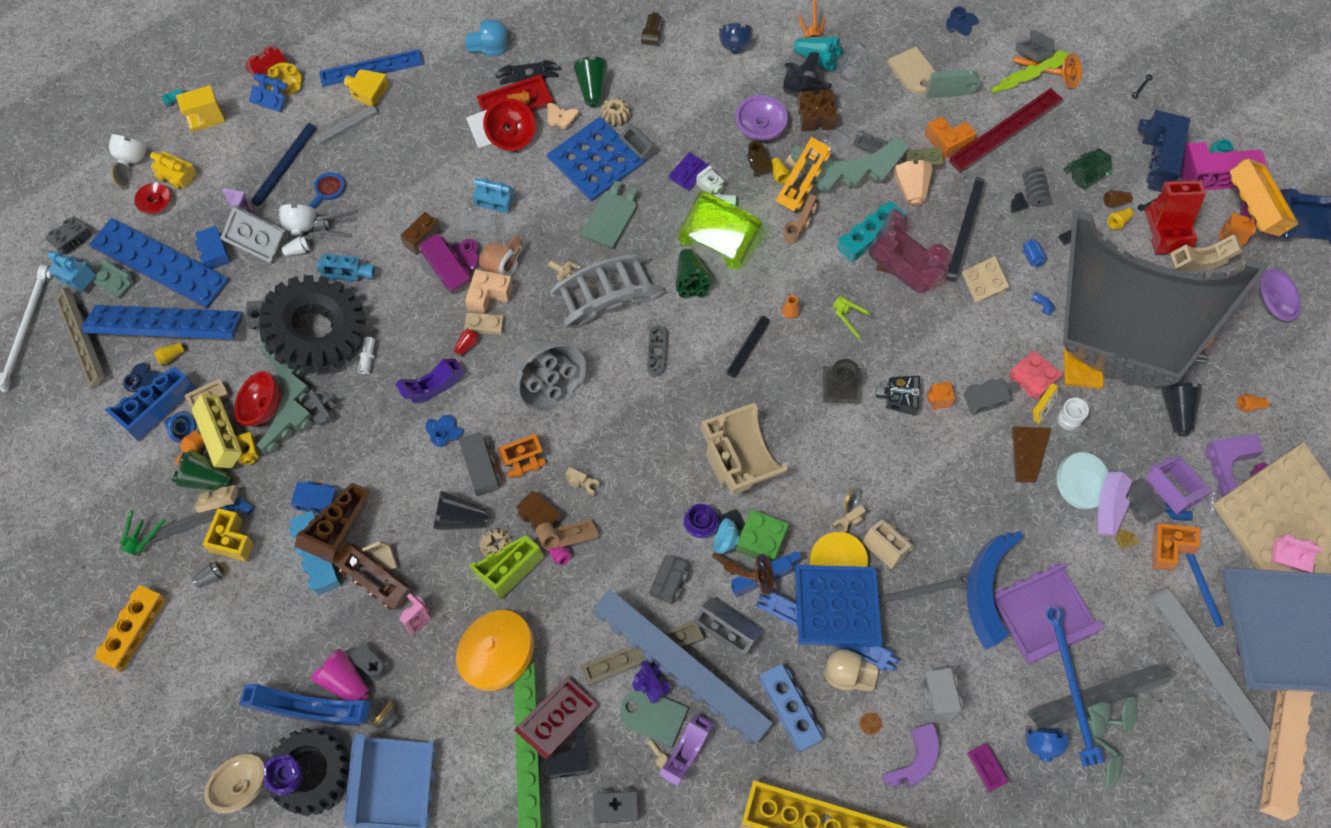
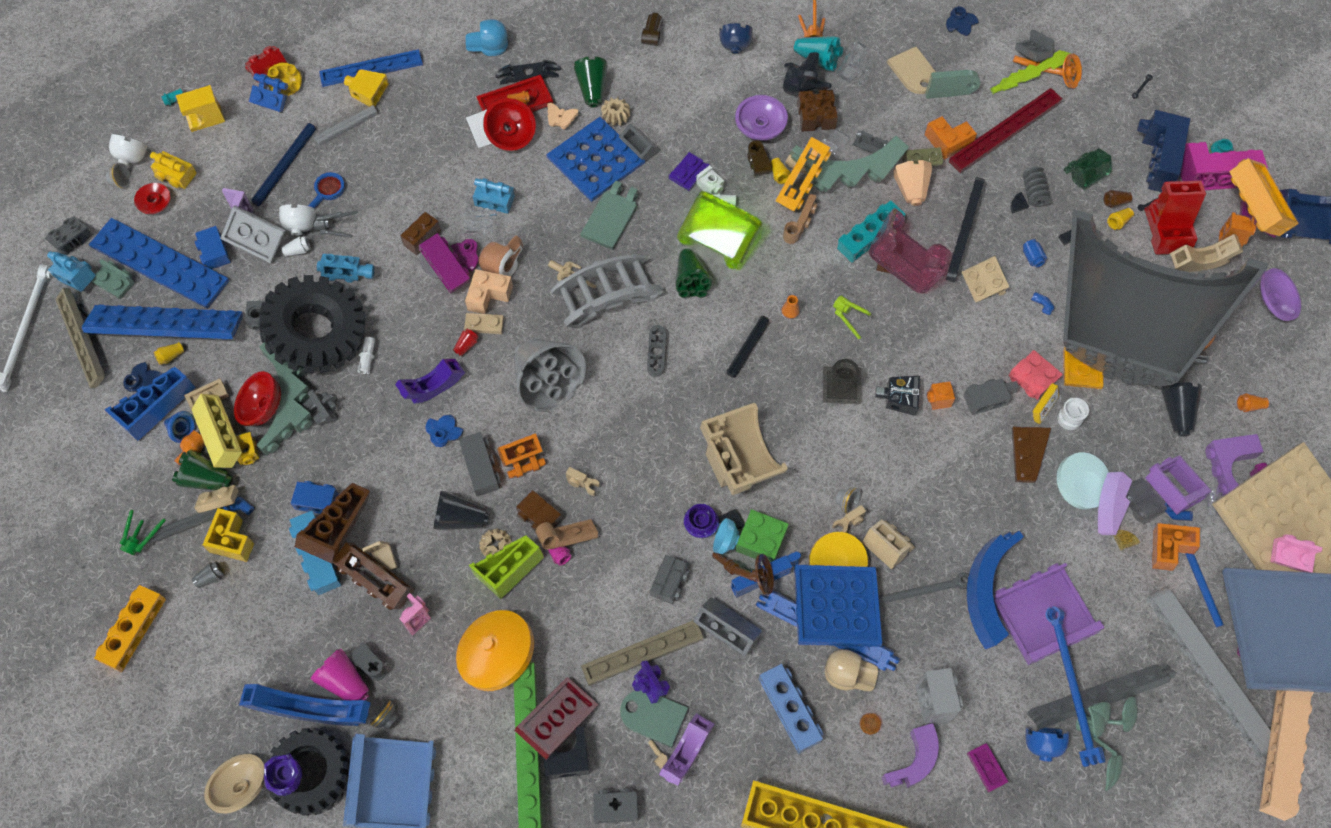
(681, 666): sand blue brick -> none

